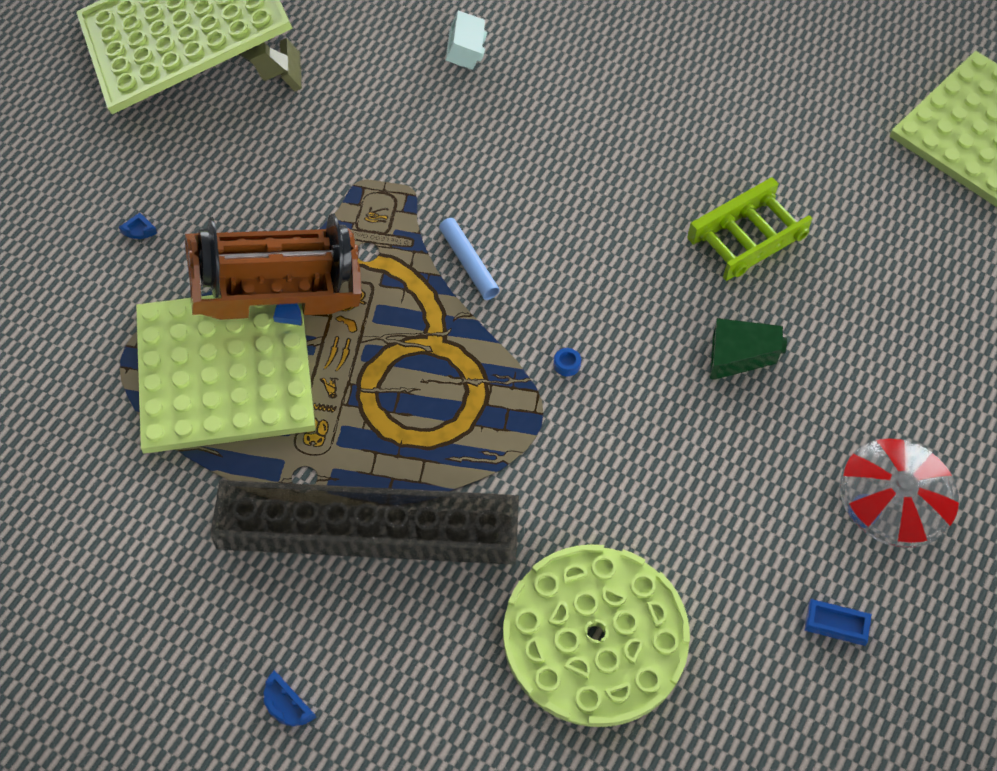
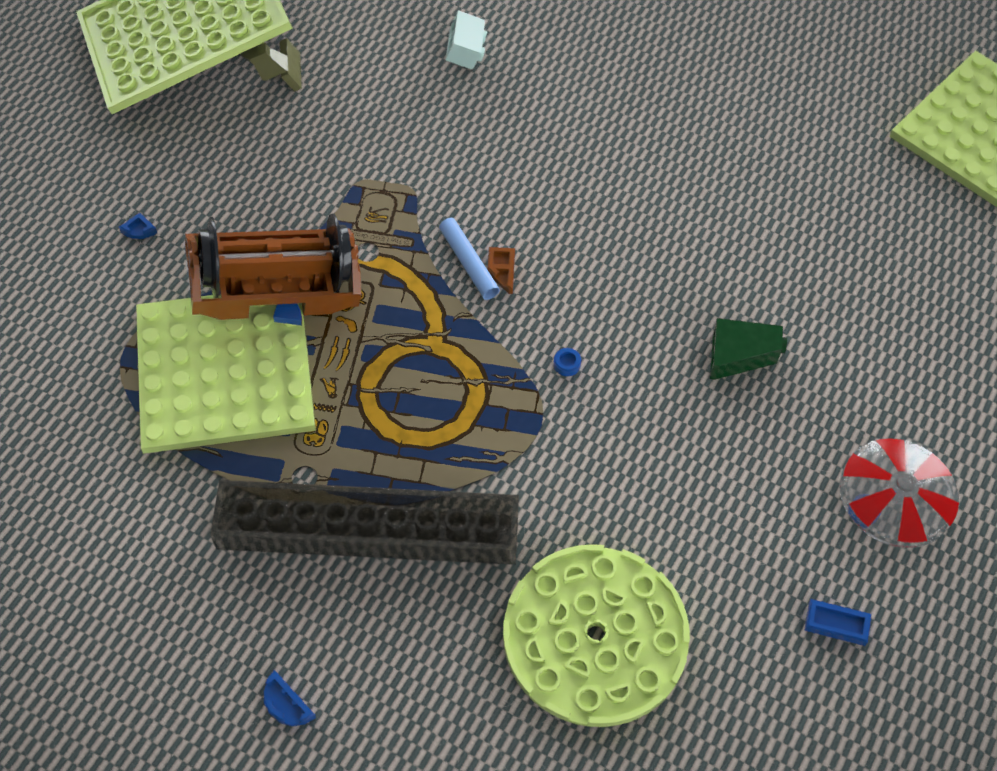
(501, 266): none -> dark orange tile
(745, 206): lime fence -> none

